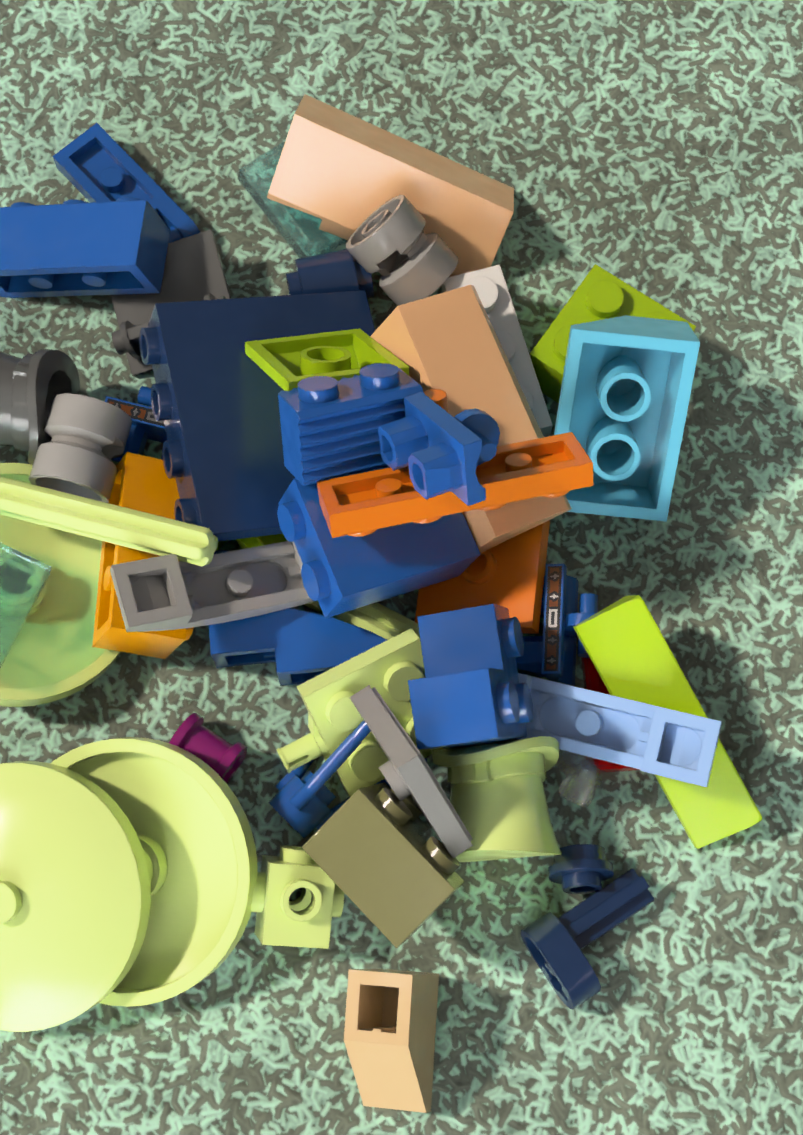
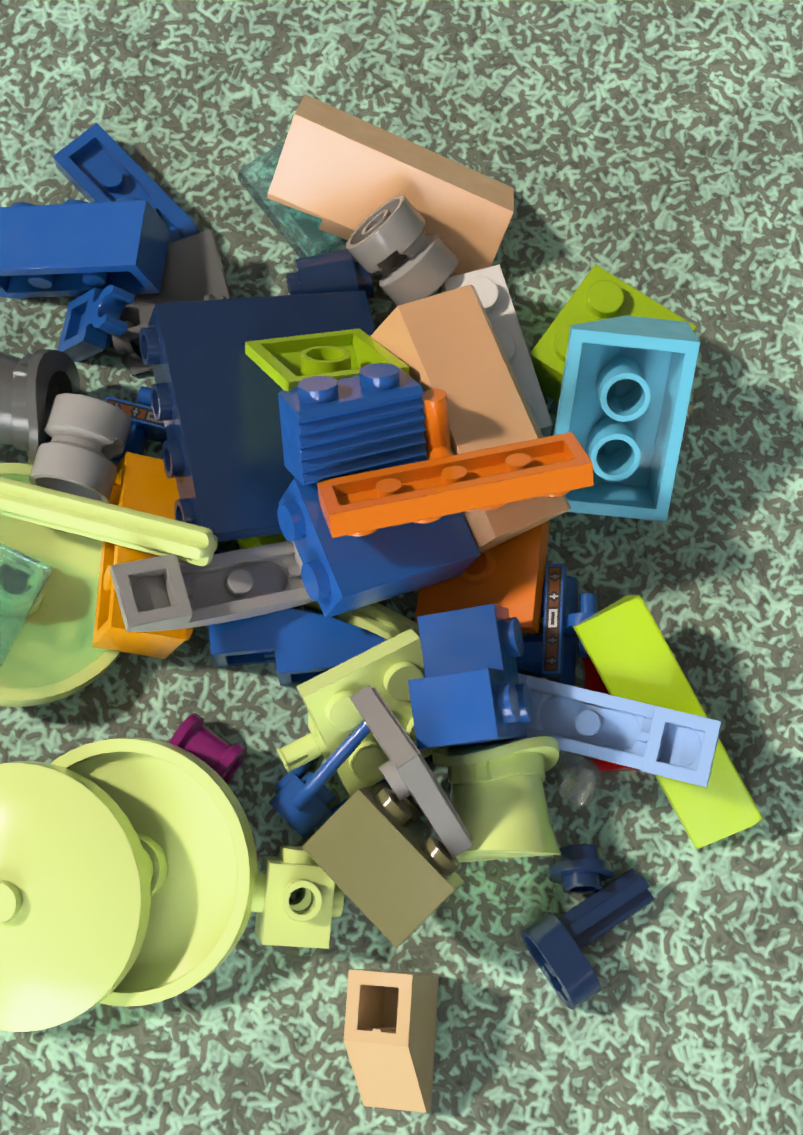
(93, 321): none -> blue plate
(440, 448): blue hips -> none

